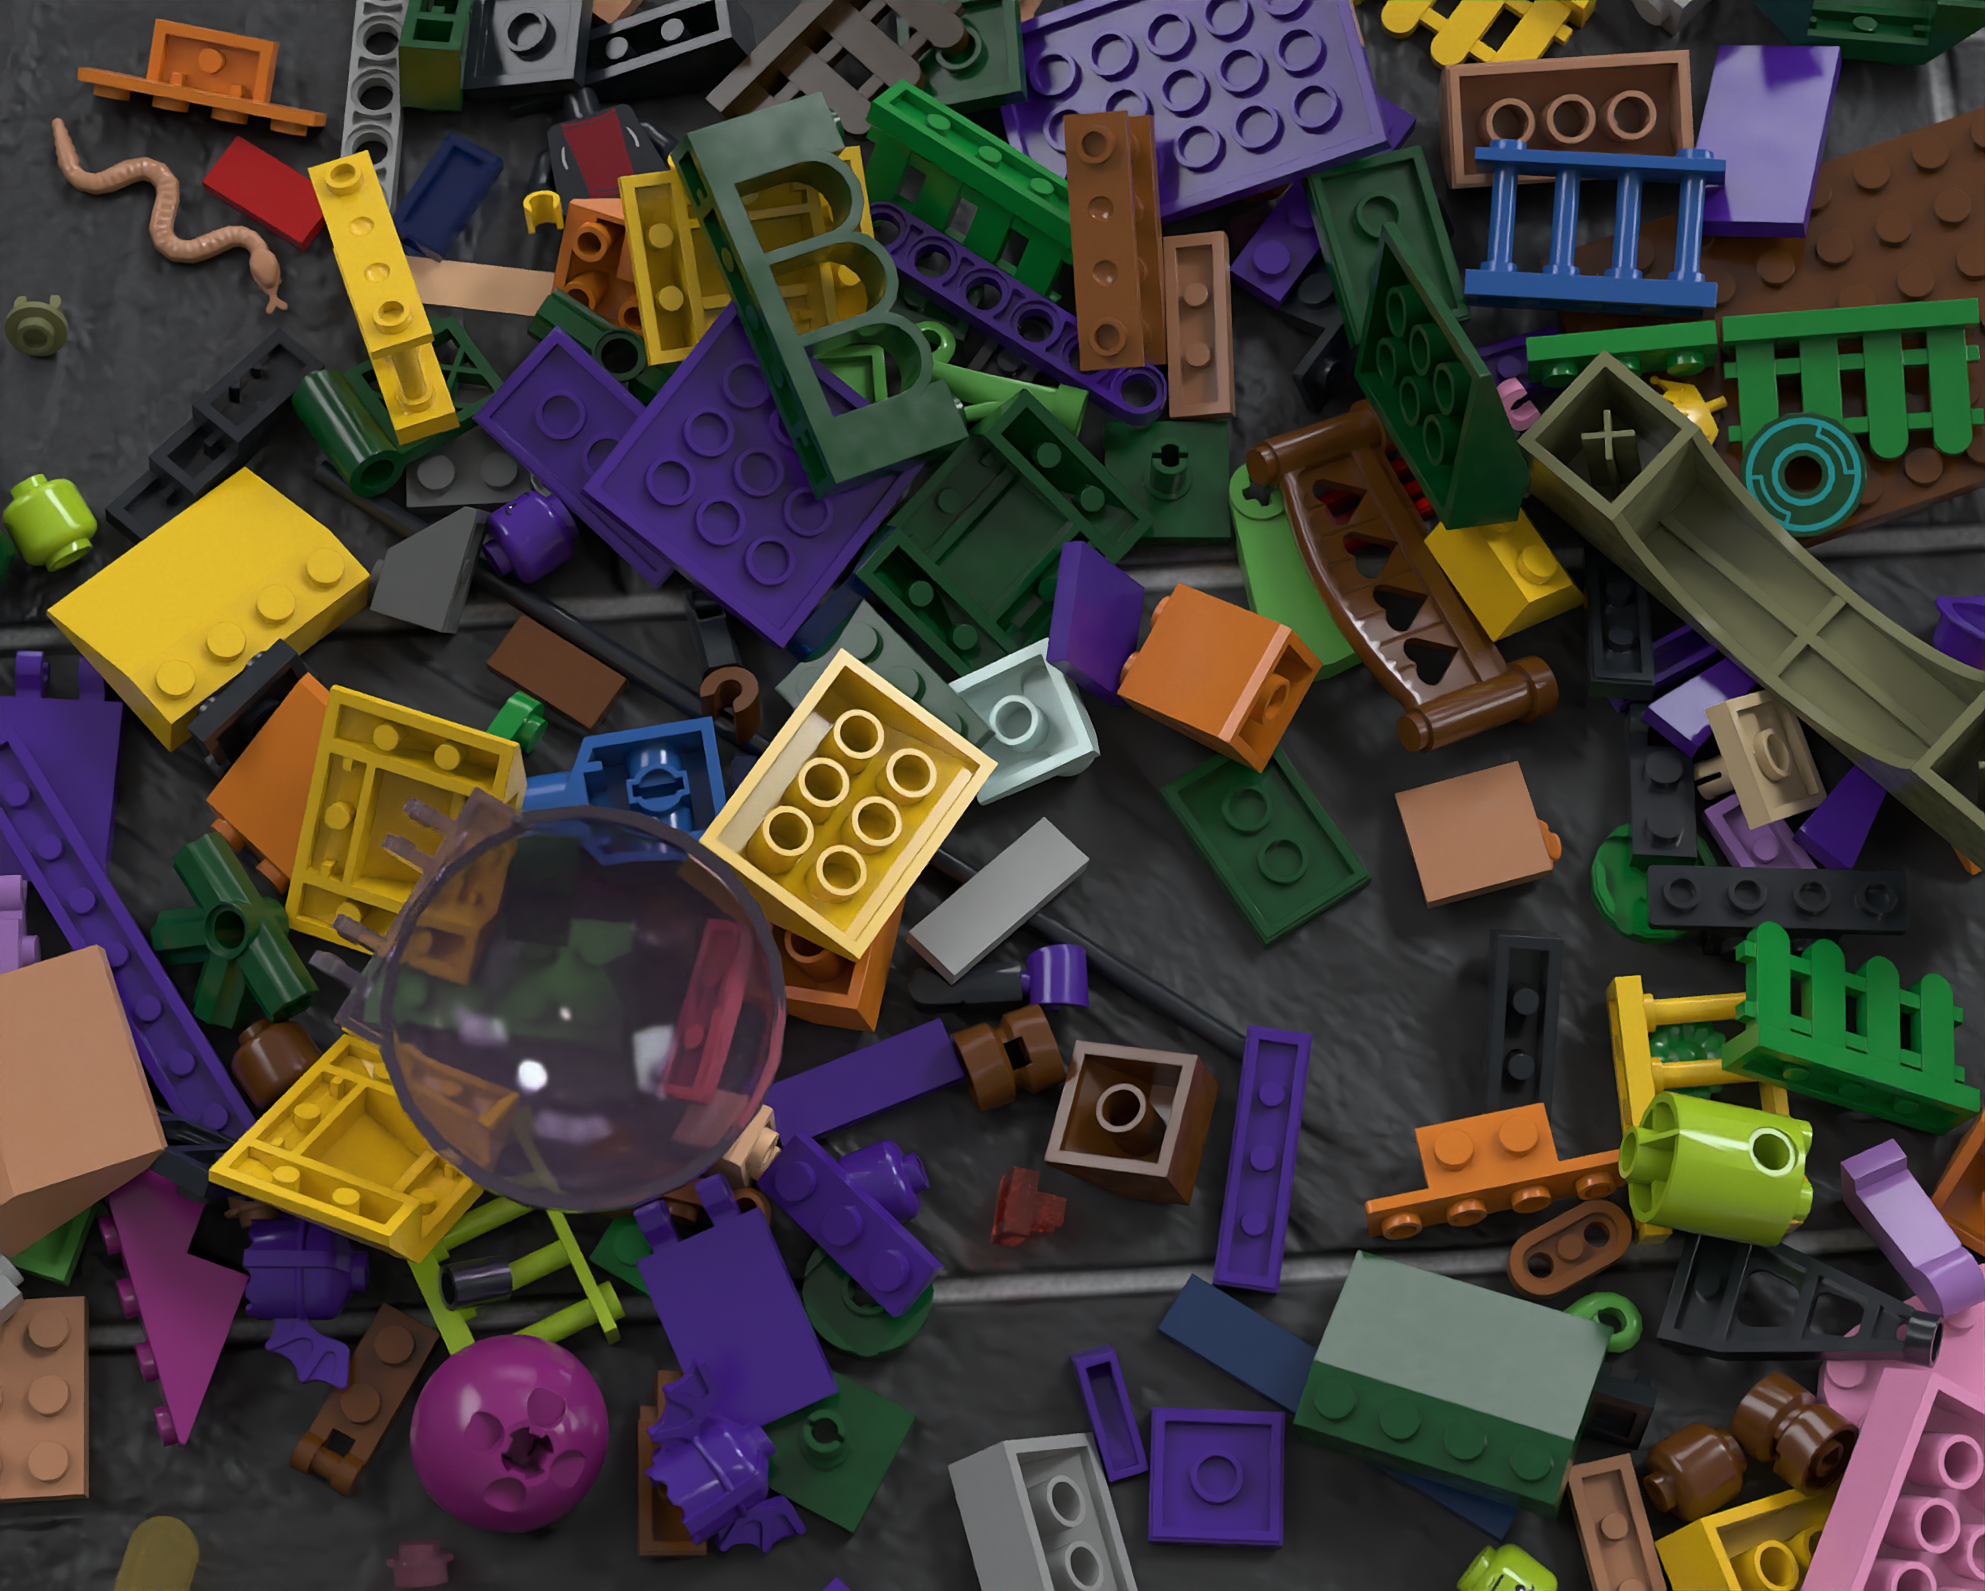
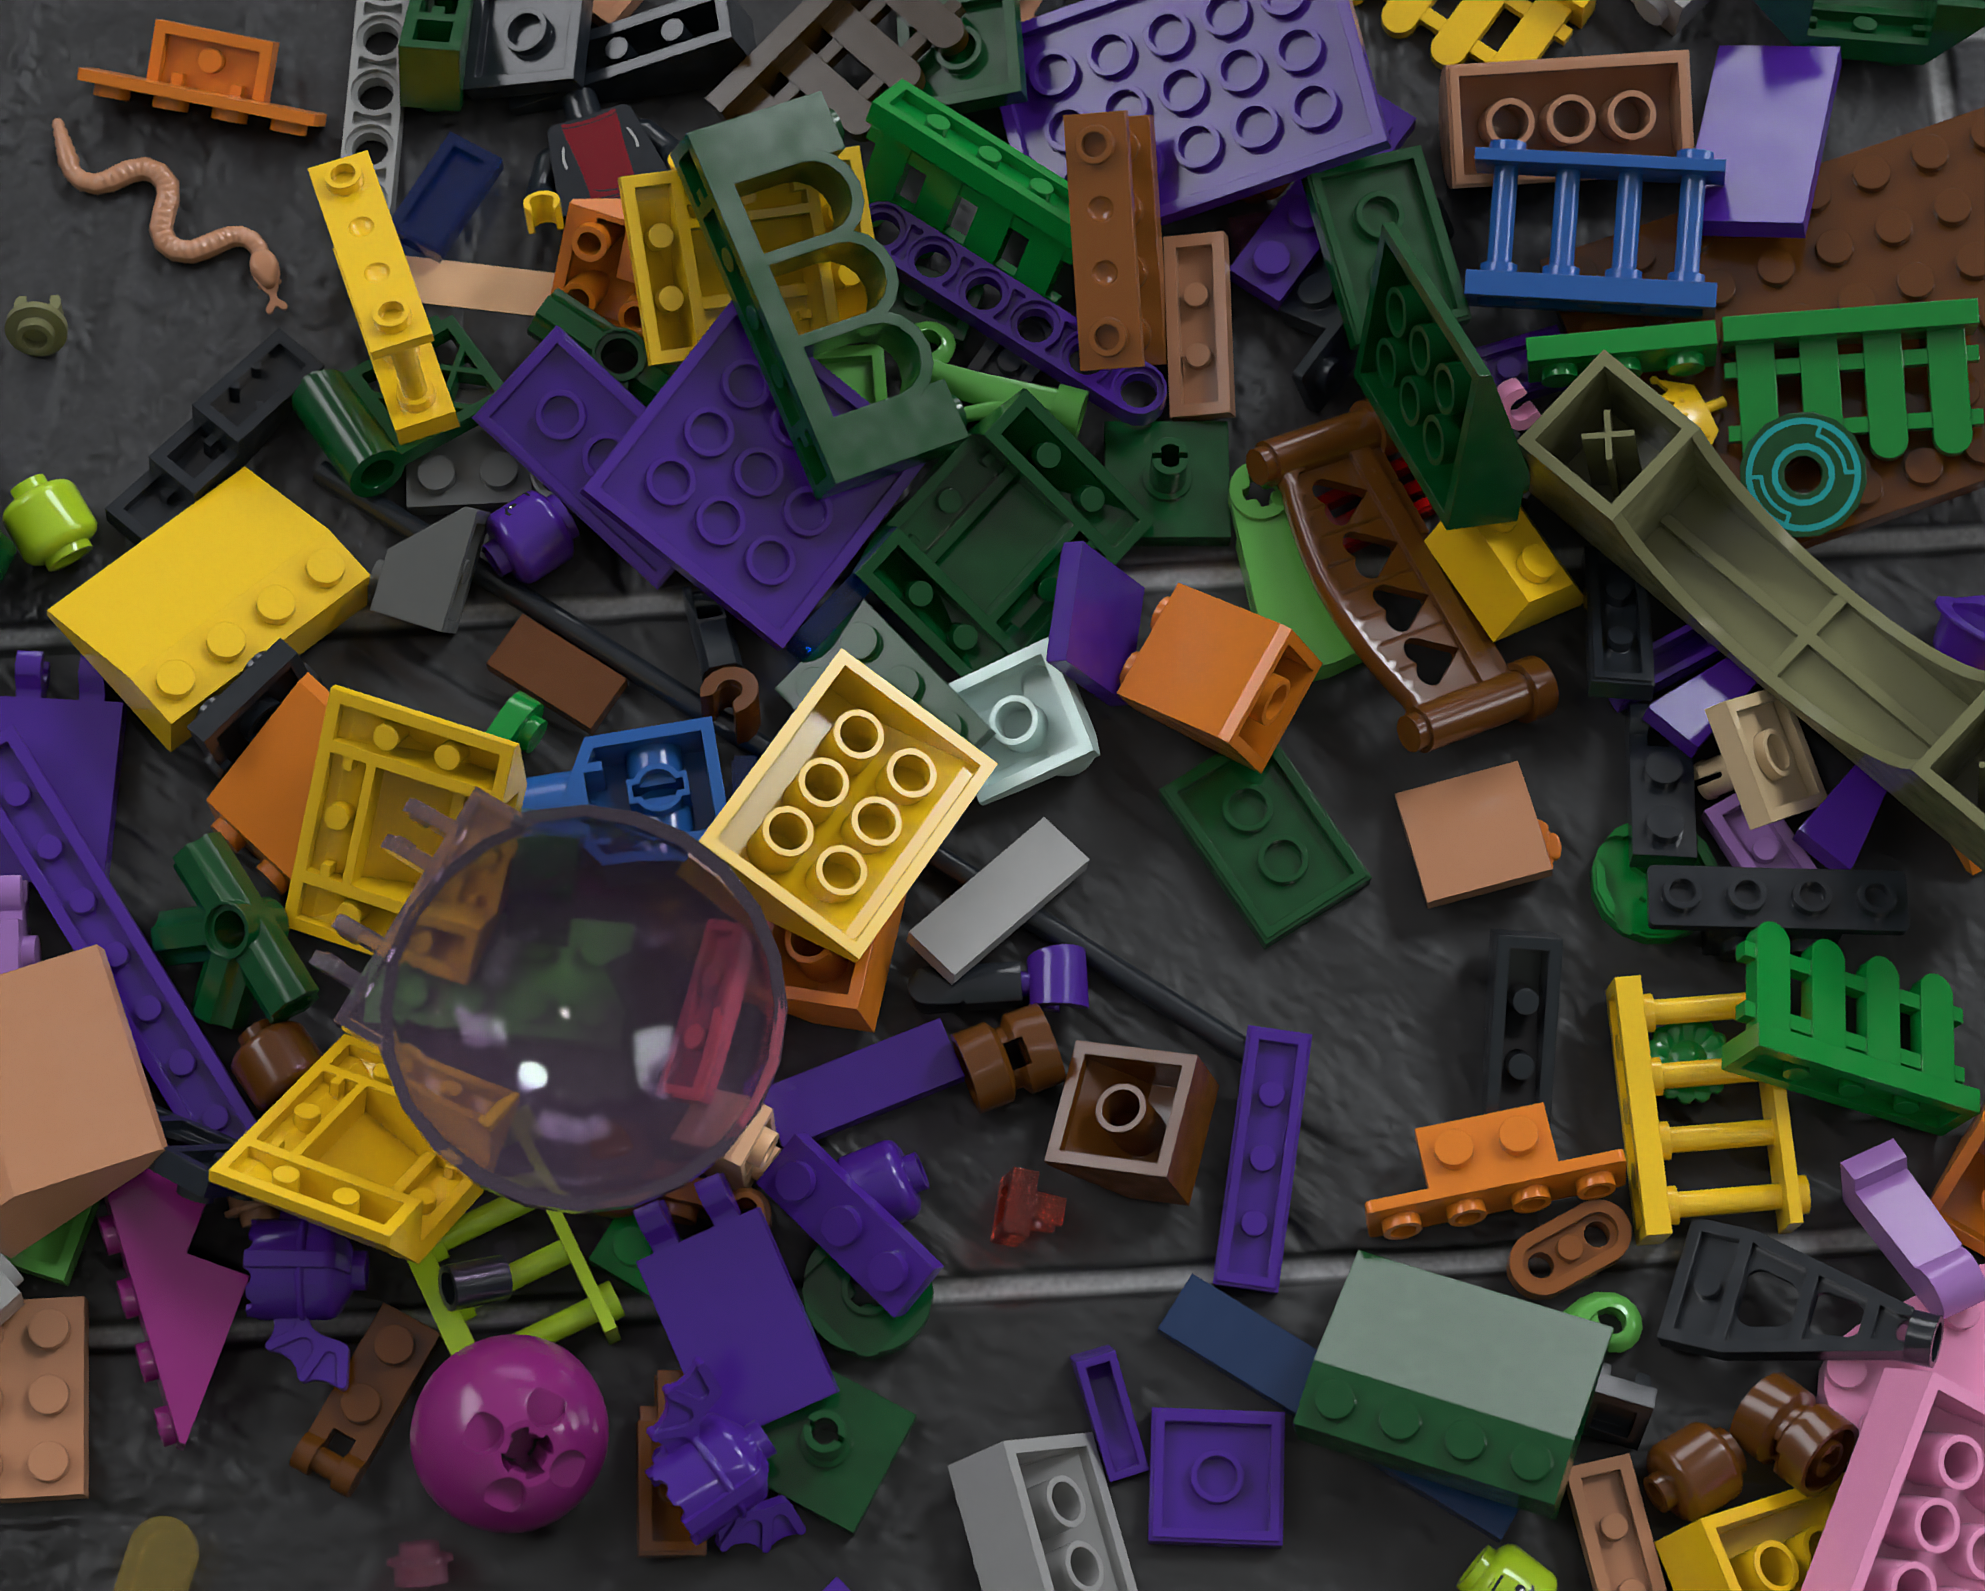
(267, 193): red tile -> none
(1717, 1169): lime cylinder -> none

